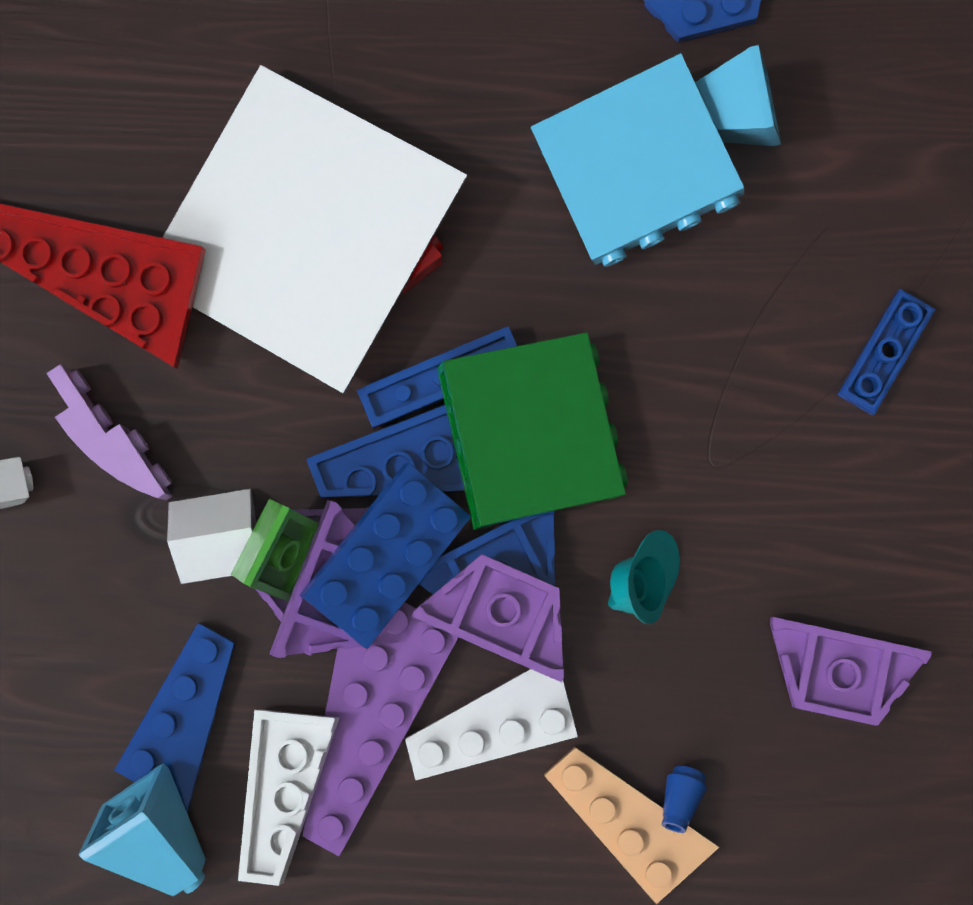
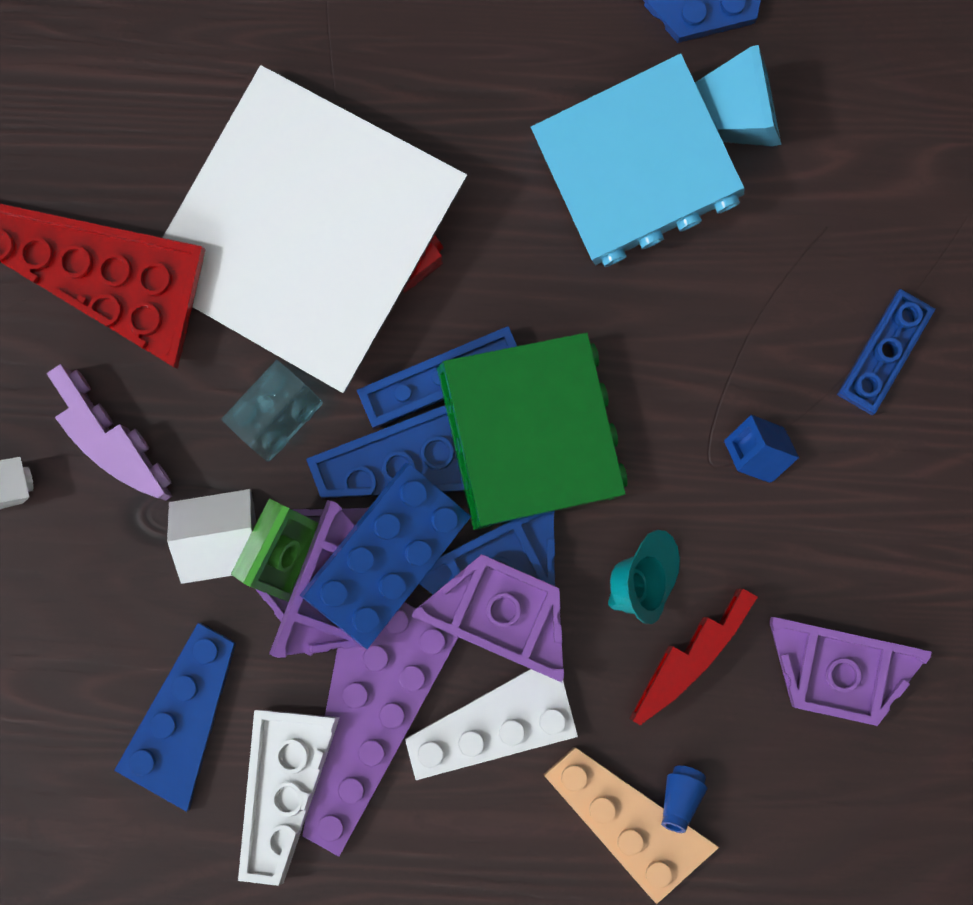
(147, 836): medium azure slope -> none
(272, 411): none -> clear light blue bracket
(680, 669): none -> red slope
(761, 449): none -> blue panel

